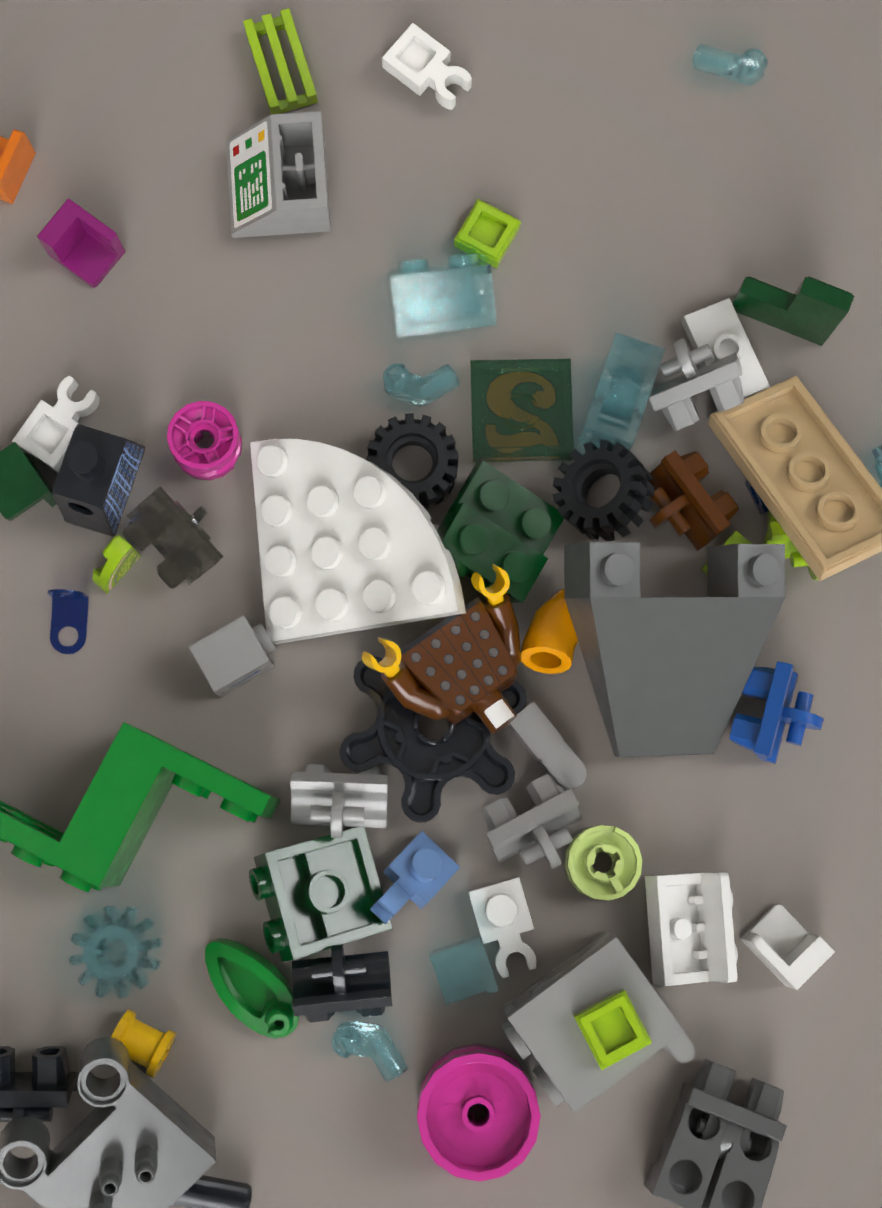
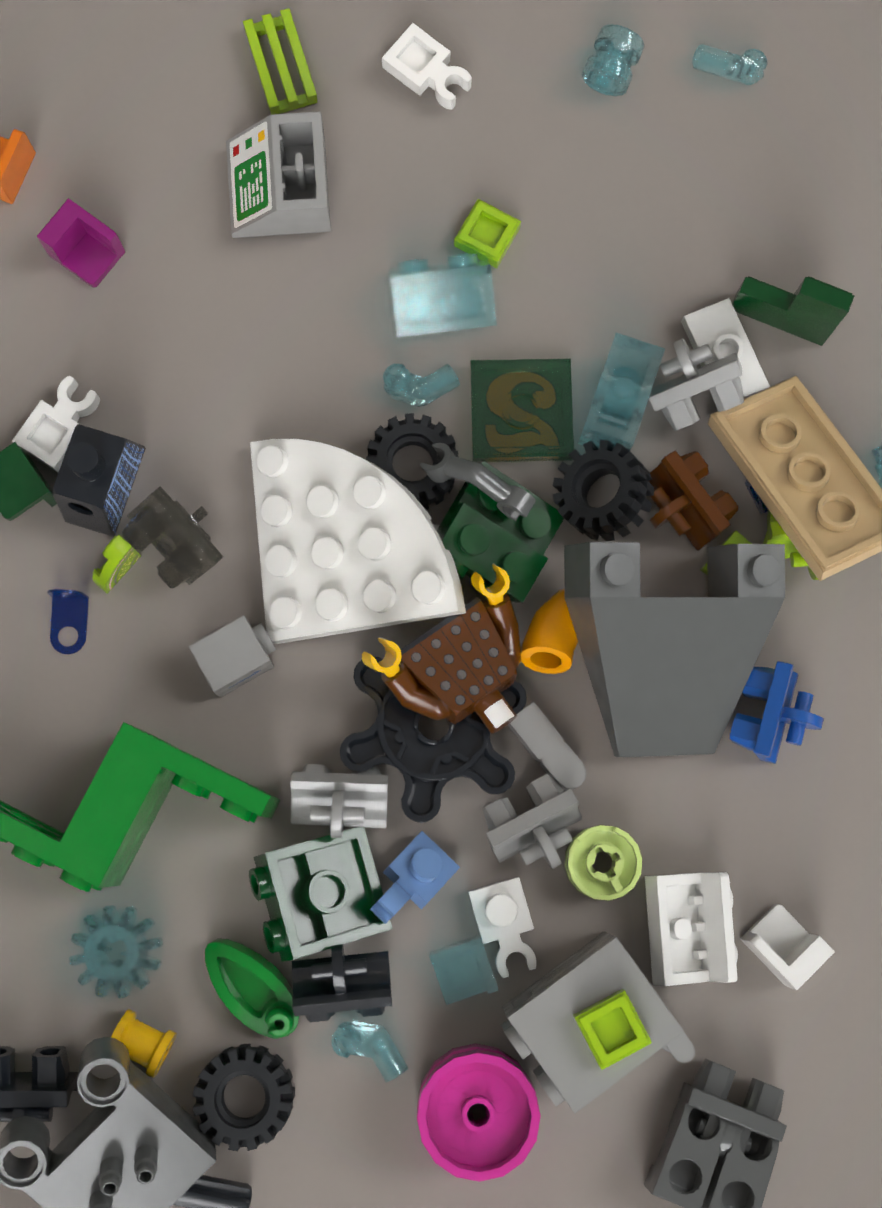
(187, 430): dark pink wheel -> none
(213, 1111): none -> black tyre
(510, 499): none -> dark grey arm
(615, 54): none -> clear light blue wheel

